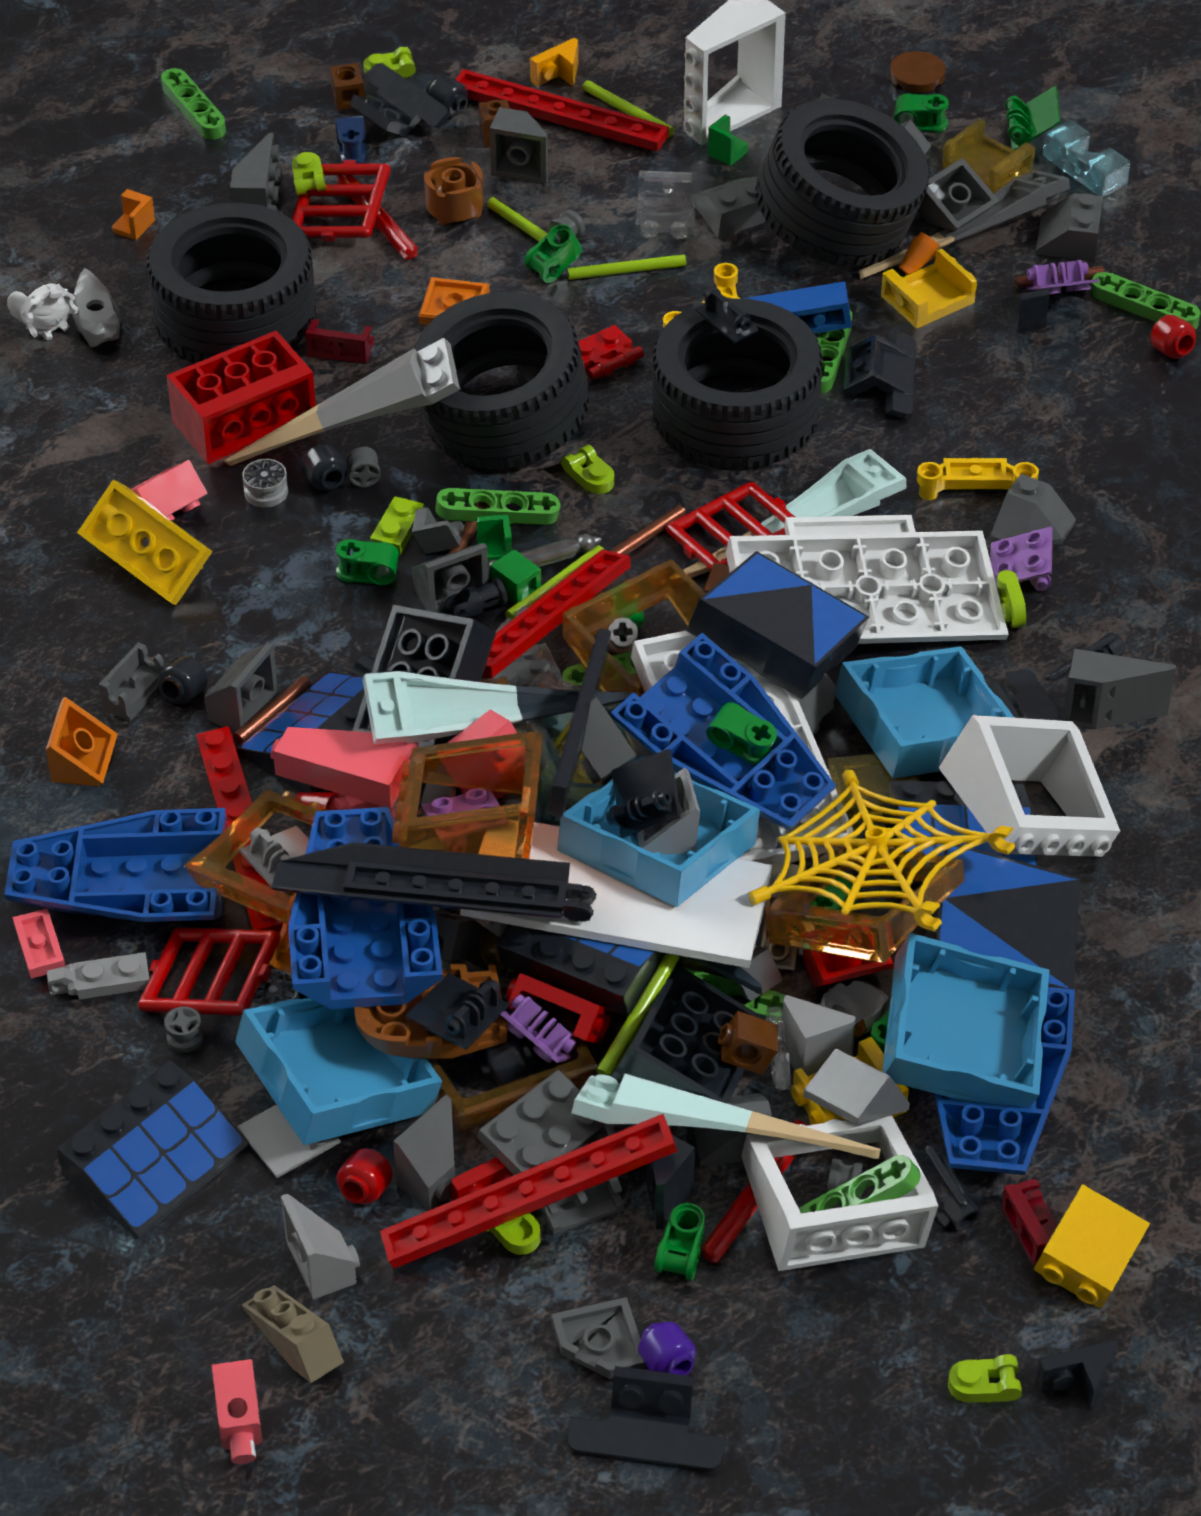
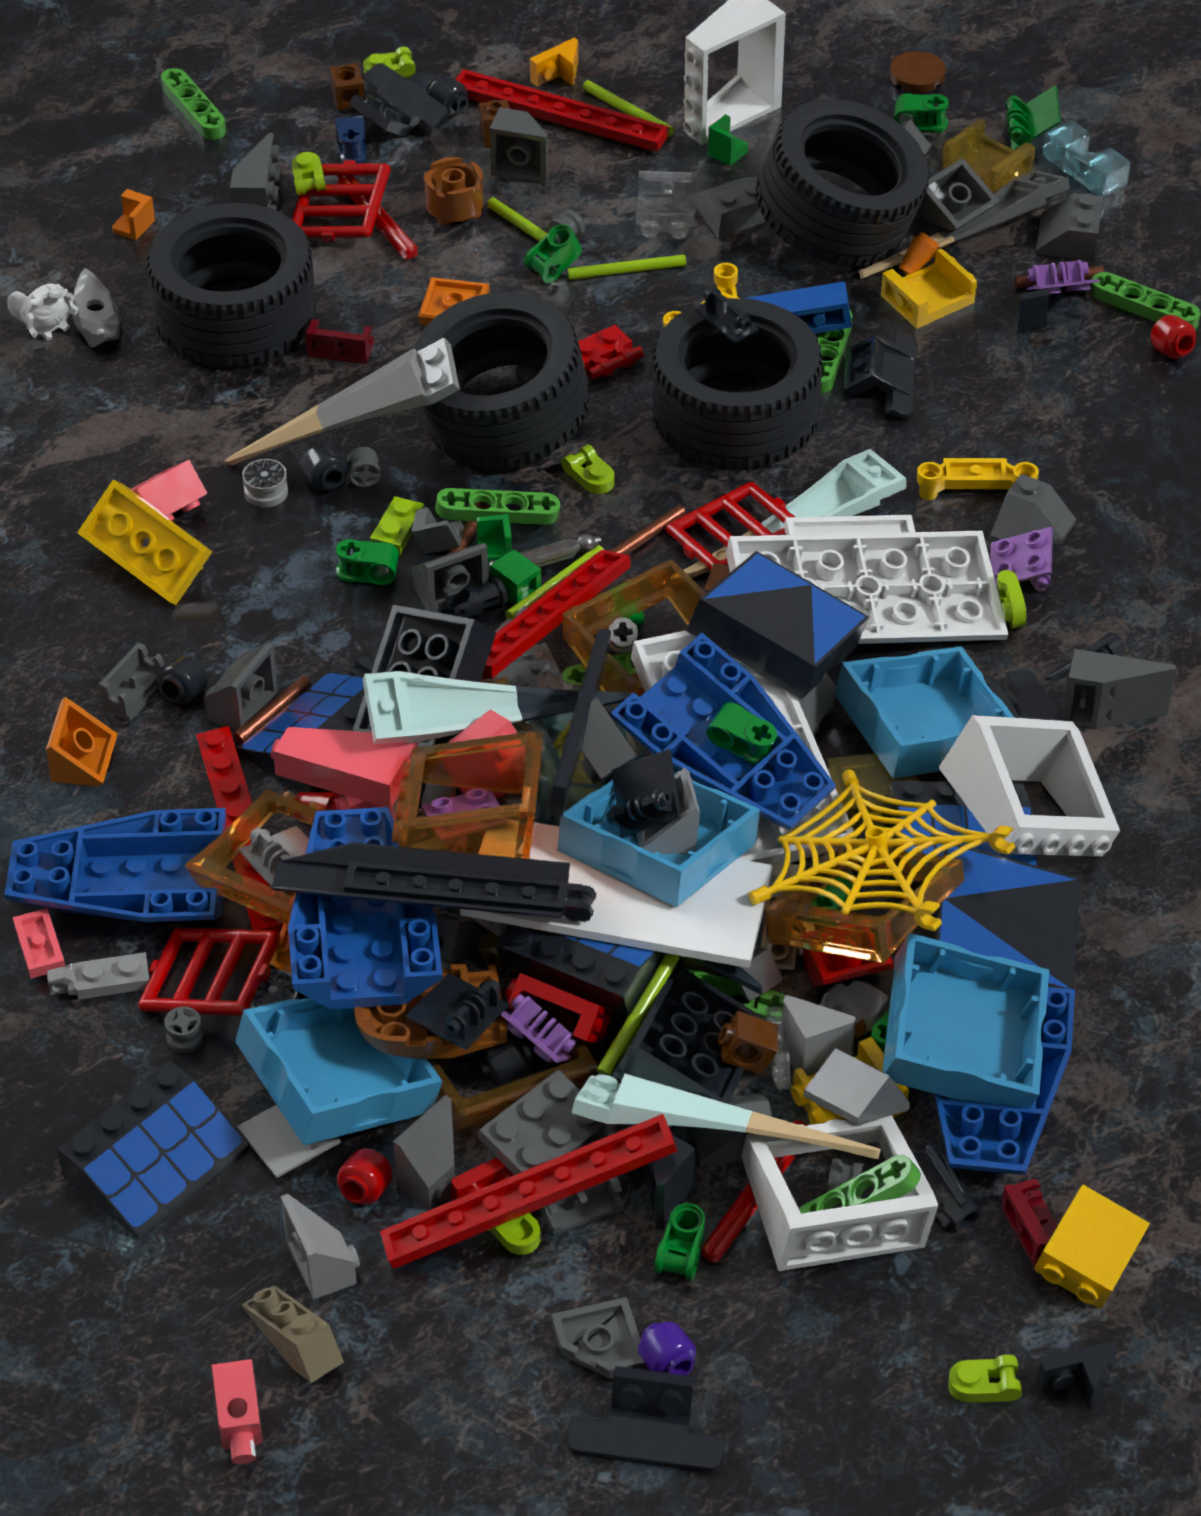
(240, 395): red brick -> none

